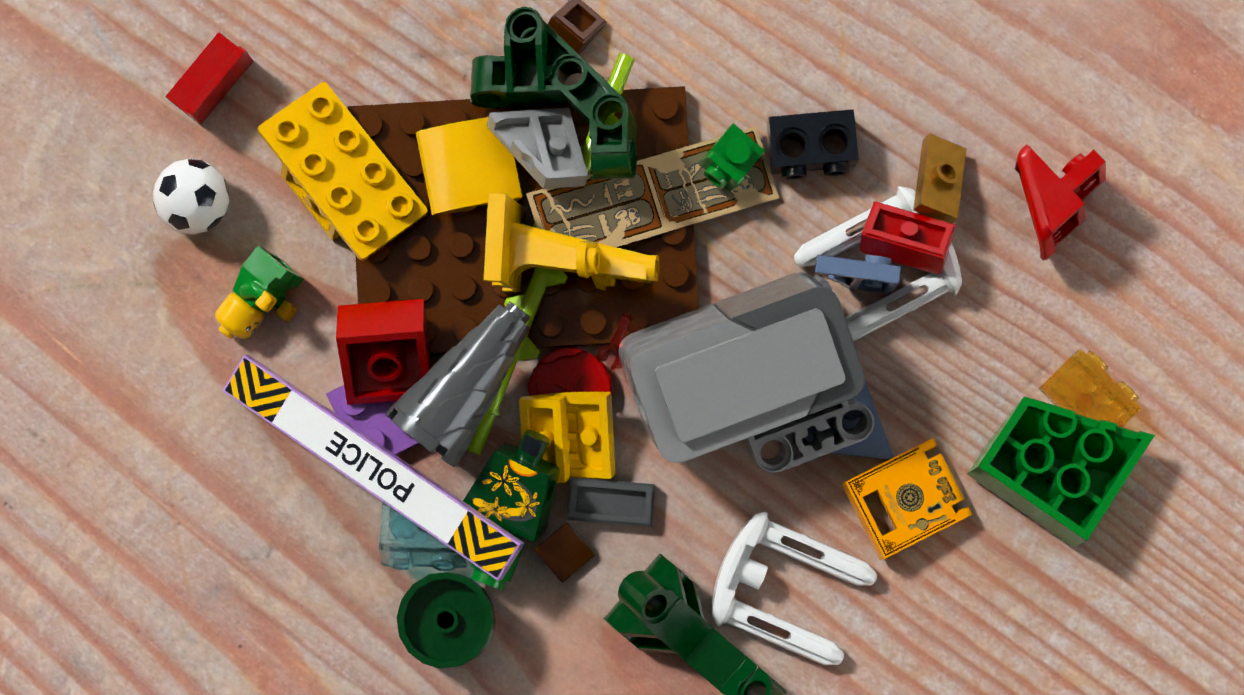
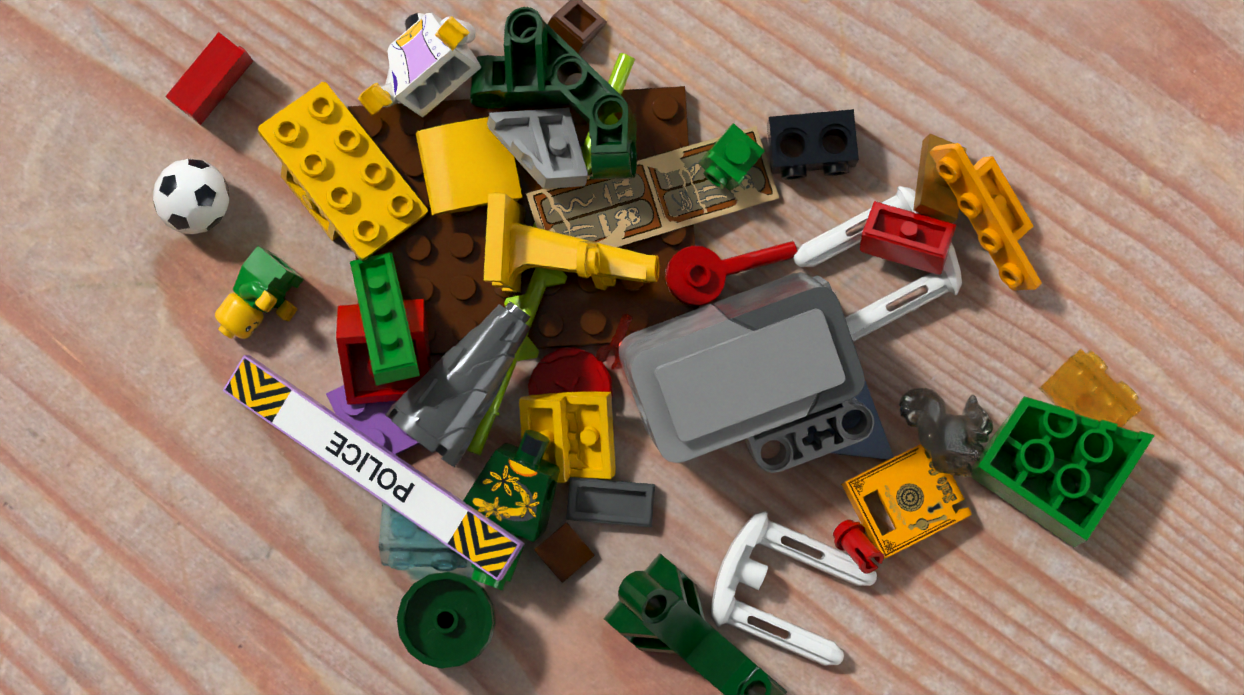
(384, 319): none -> green tile
(425, 64): none -> white torso
(699, 275): none -> red piece
(851, 538): none -> red pin
(871, 275): sand blue wing -> none
(947, 437): none -> clear smoke animal
(992, 210): none -> light orange bracket
(1054, 202): red piece -> none

